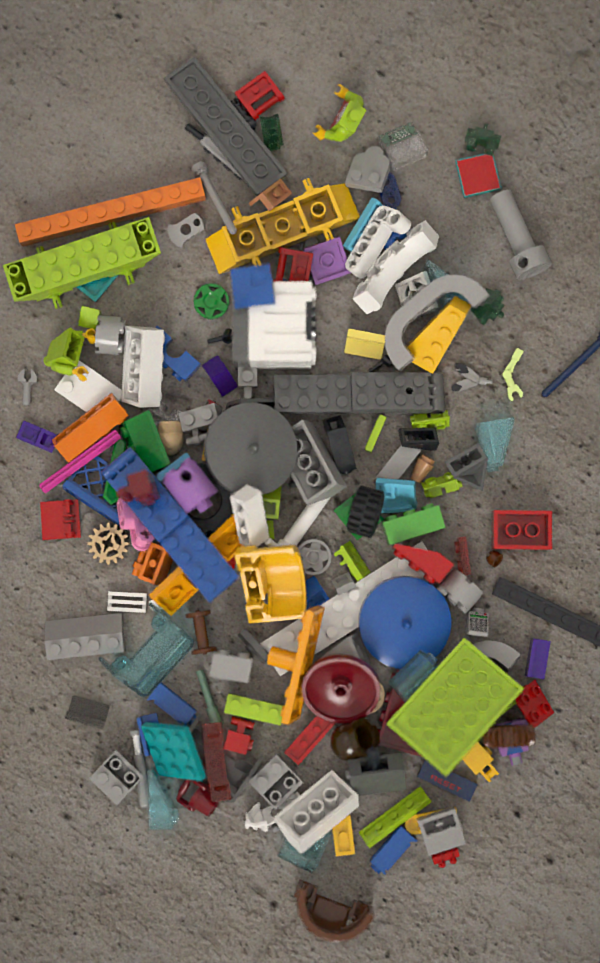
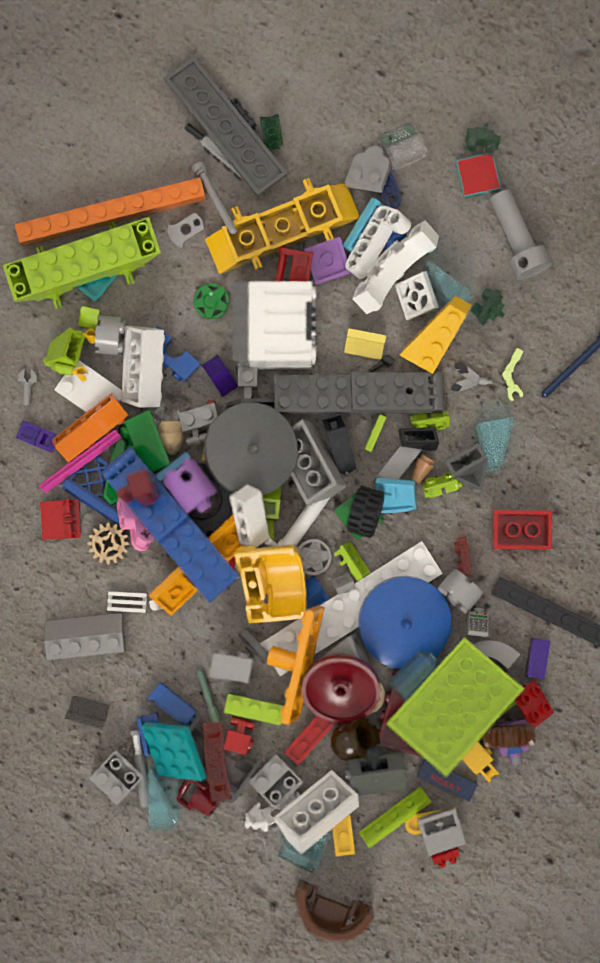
(153, 564): orange brick -> none
(154, 658): clear light blue windscreen -> none
(201, 632): reddish brown hose -> none
(226, 338): black hand -> none
(252, 286): blue plate -> none
(255, 91): red plate -> none
(273, 195): nougat panel -> none
(346, 119): lime torso -> none
(391, 850): blue window -> none
(412, 308): light grey arch -> none
(413, 524): bright green brick -> none
(429, 562): red slope -> none
(494, 558): reddish brown hinge -> none

